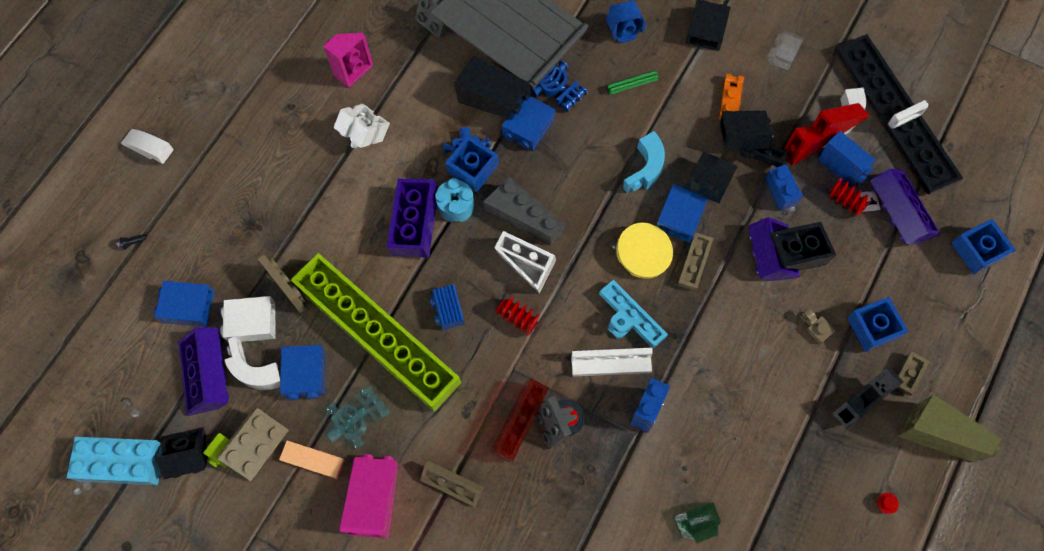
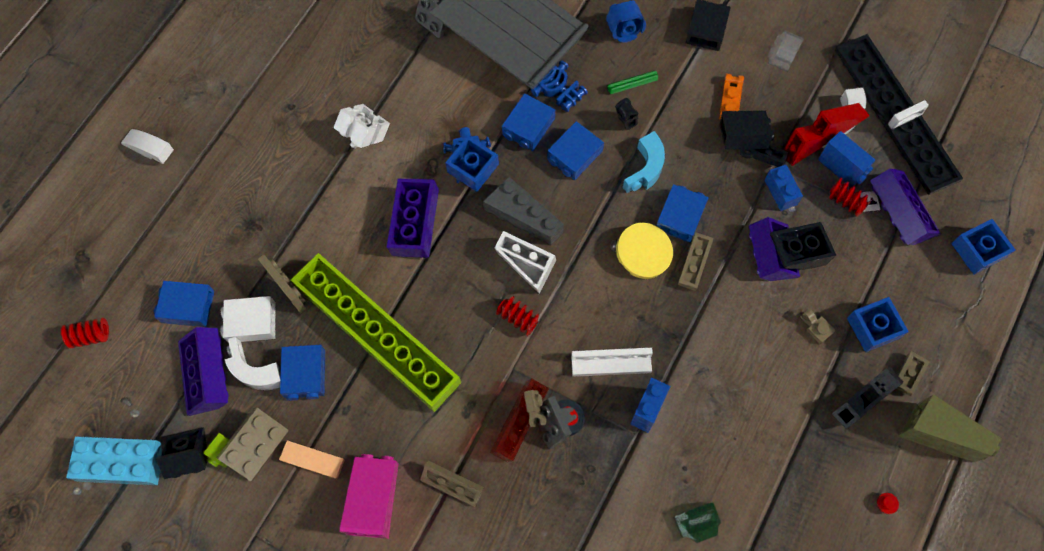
(86, 333): none -> red piece
(123, 243): black piece -> none
(340, 429): clear light blue piece -> none
(348, 57): dark pink slope -> none
(447, 306): blue brick -> none
(455, 200): medium azure brick -> none
(491, 89): black slope -> none
(533, 404): none -> dark tan plate
(575, 150): none -> blue brick
(627, 113): none -> black piece
(630, 316): medium azure plate -> none
(711, 177): black brick -> none

